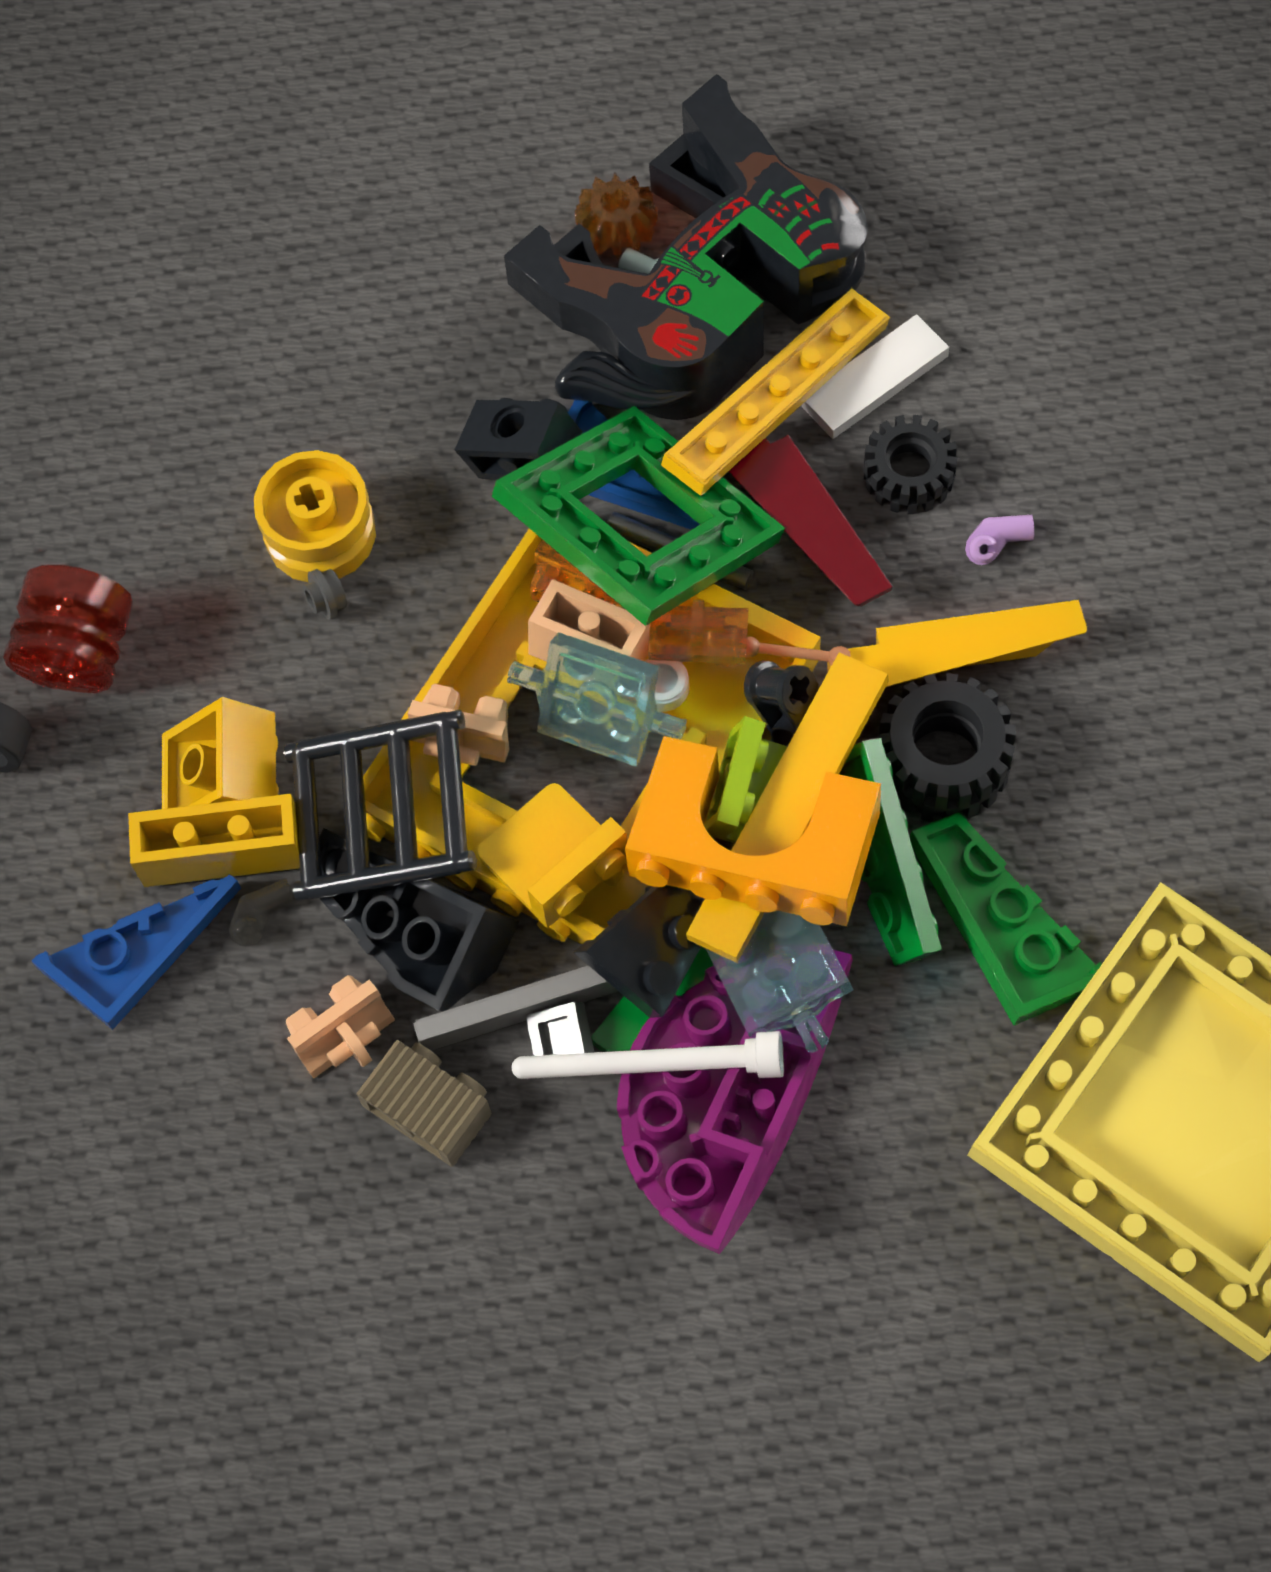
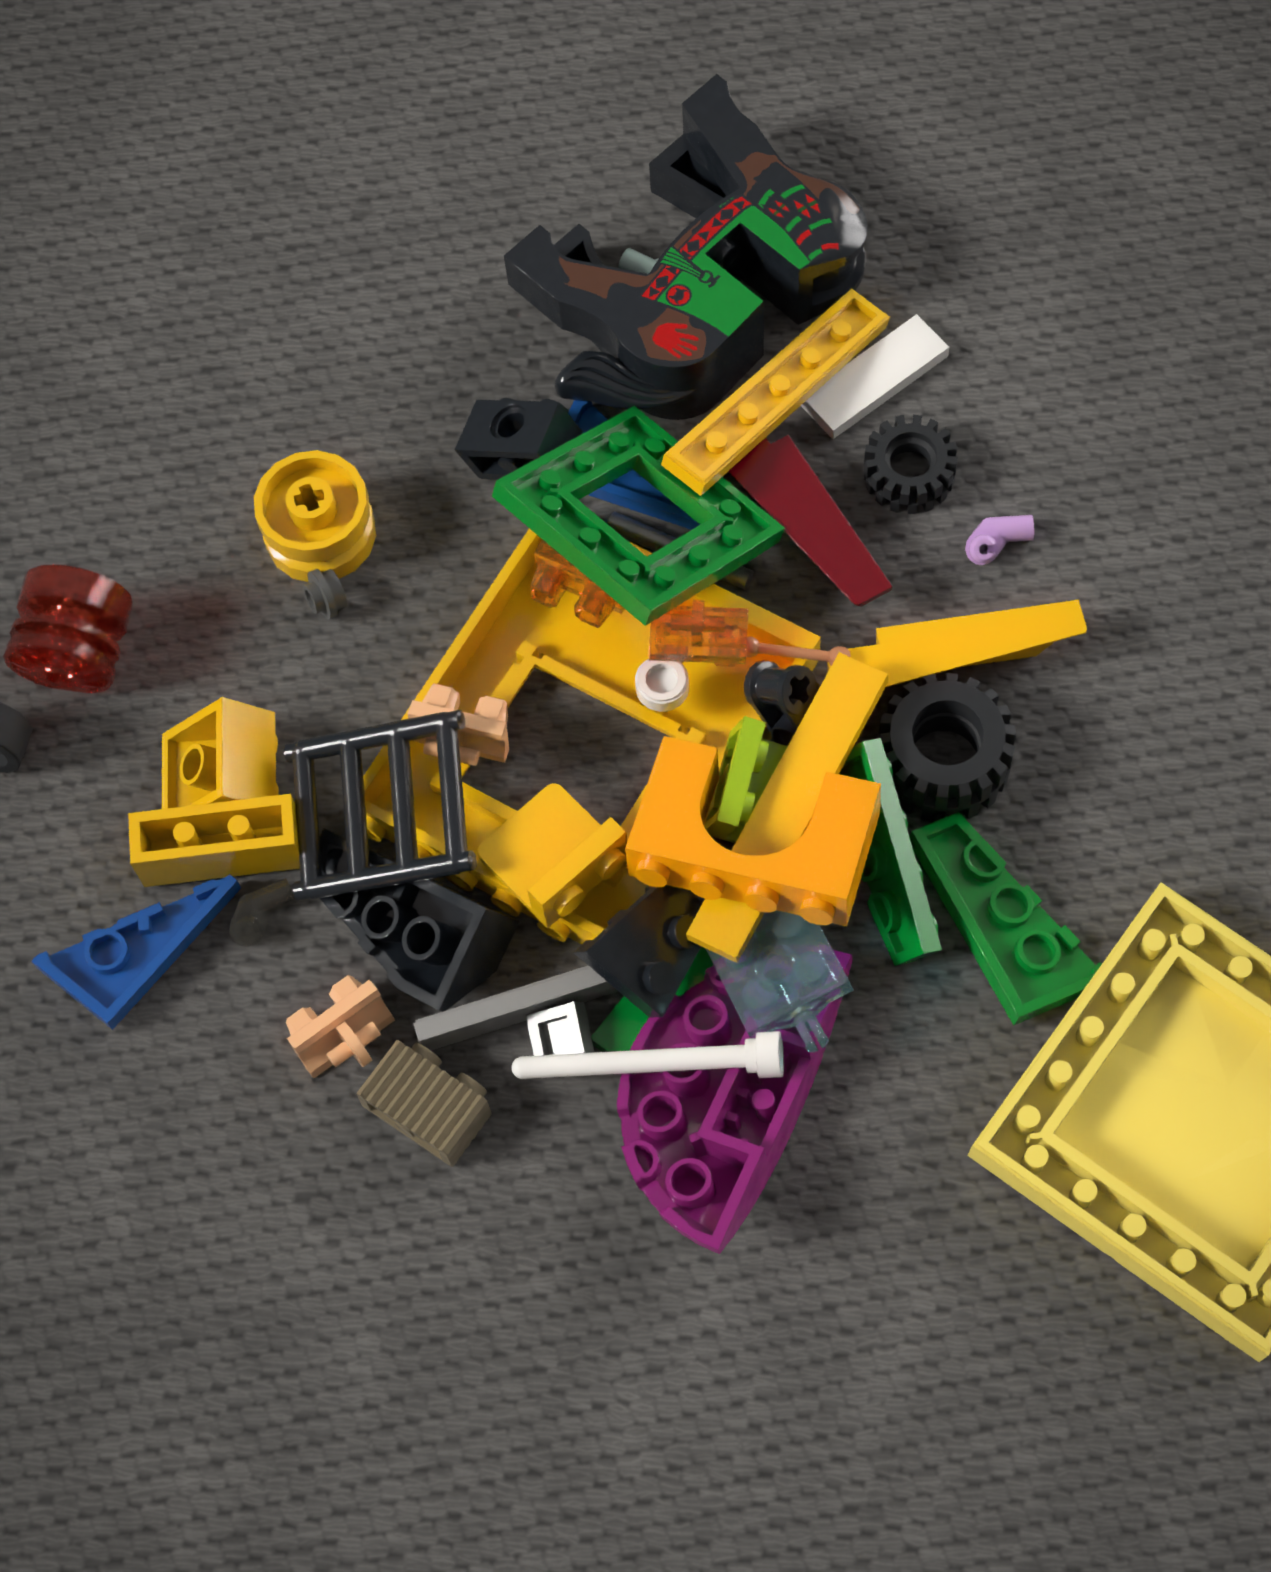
(587, 619): light nougat brick -> none
(597, 699): clear light blue plate -> none
(617, 214): clear orange gear -> none

